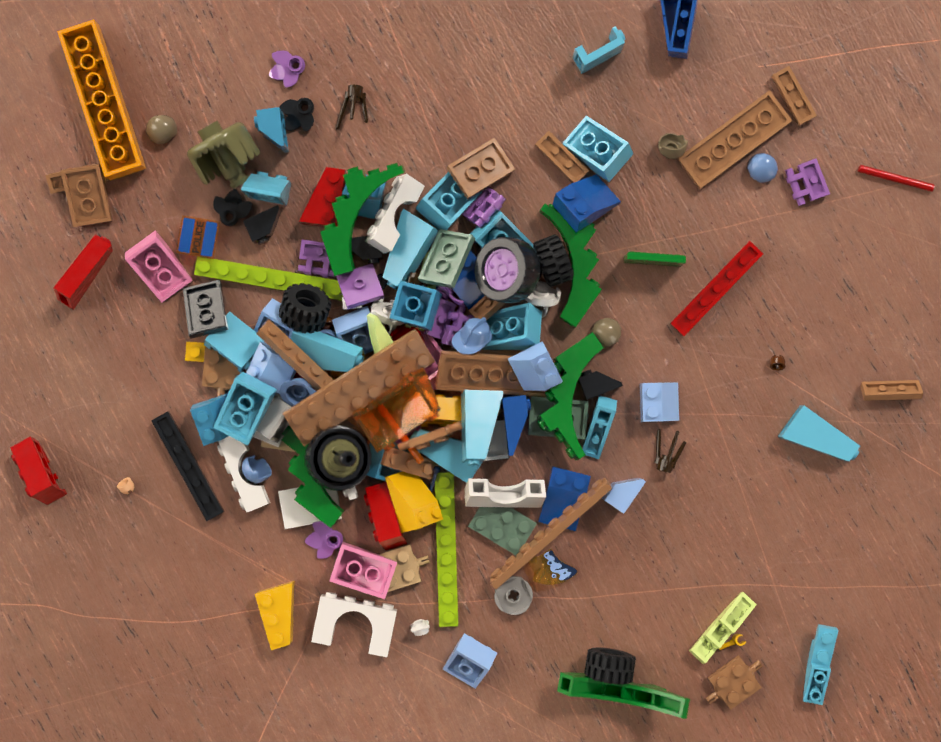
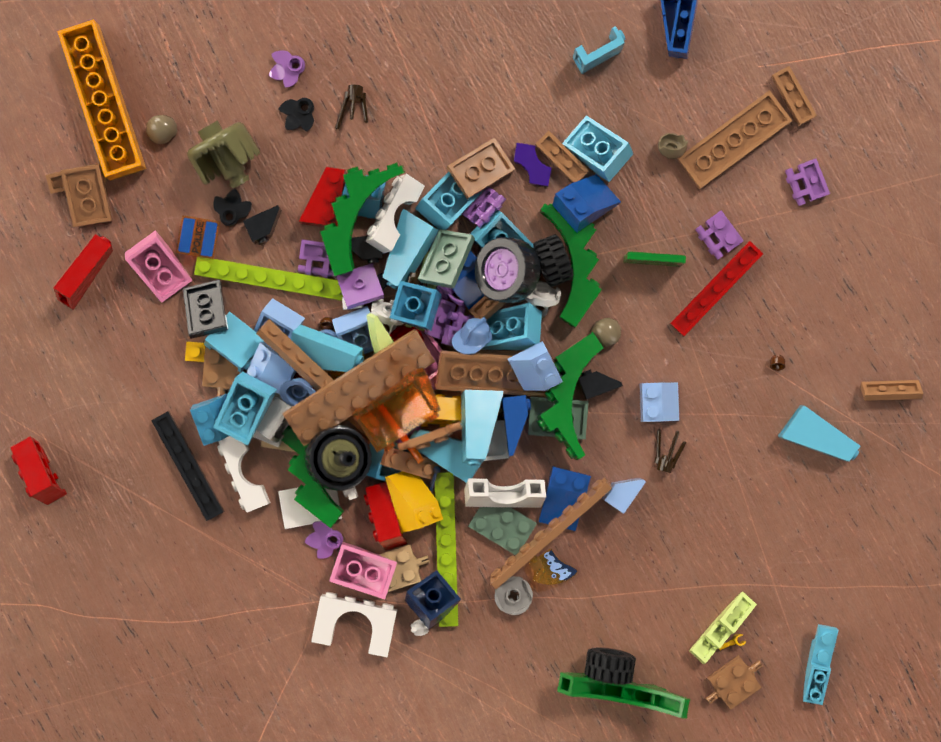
(126, 485): light nougat hinge -> none
(256, 470): medium blue hair -> none
(267, 188): medium azure slope -> none
(272, 126): dark azure slope -> none
(277, 613): yellow wedge -> none
(304, 308): black tyre -> none
(432, 599): none -> dark blue slope
(470, 661): light blue slope -> none
(526, 157): none -> dark purple tile
(599, 426): medium azure slope -> none
(723, 231): none -> medium lavender plate
(762, 167): medium blue hair -> none
(896, 178): red bar -> none

